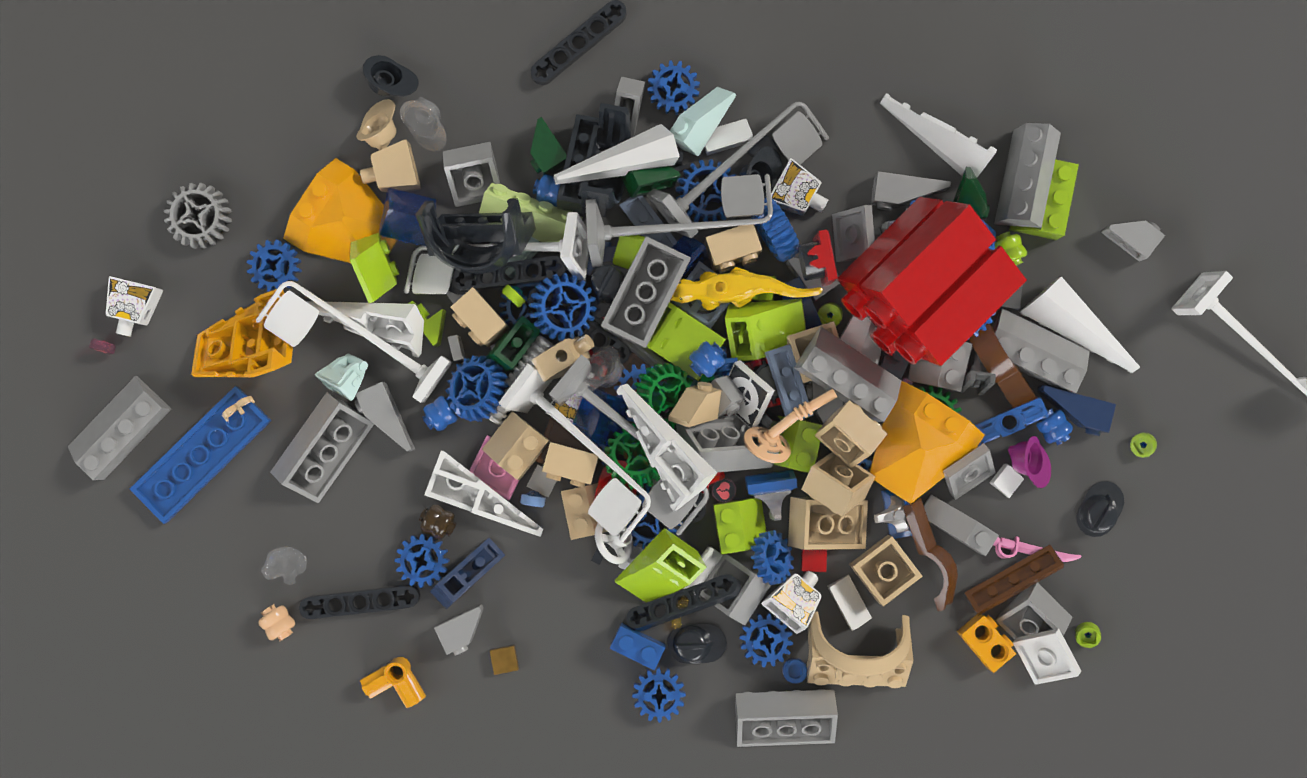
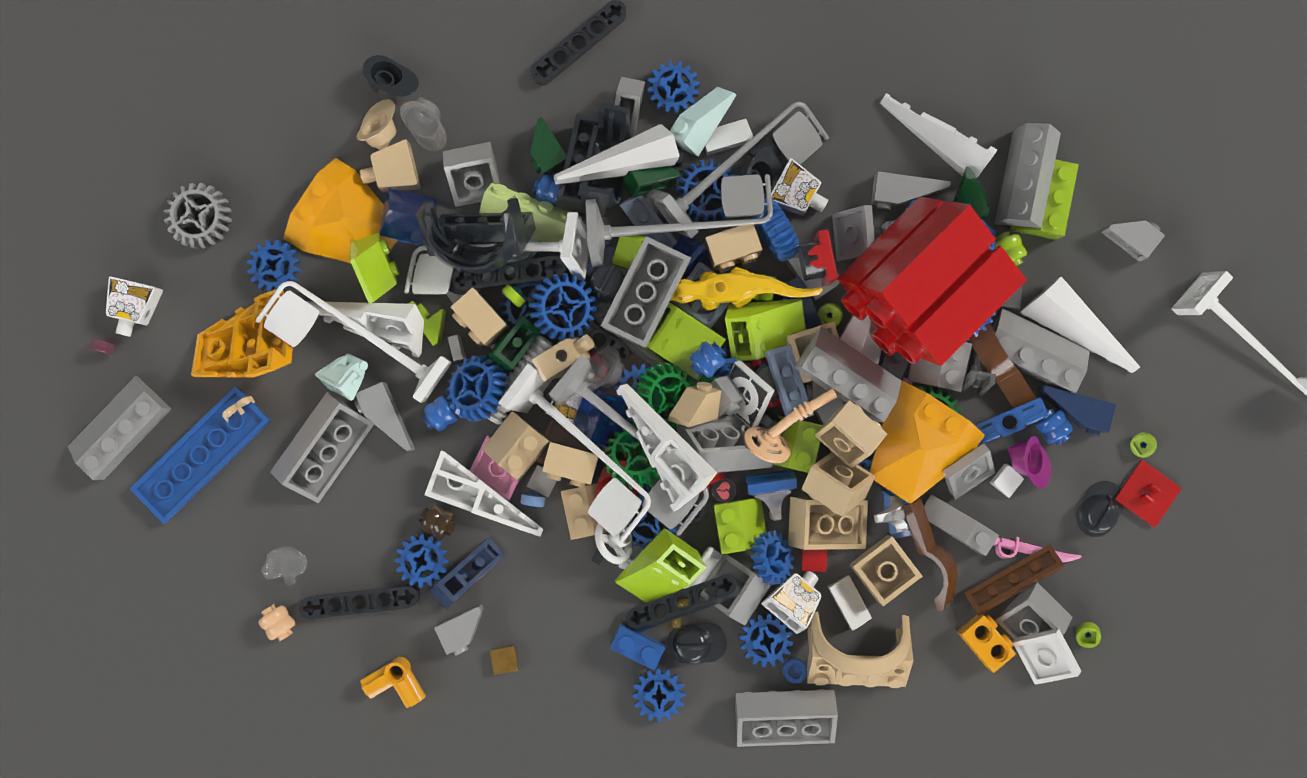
(1148, 493): none -> red piece

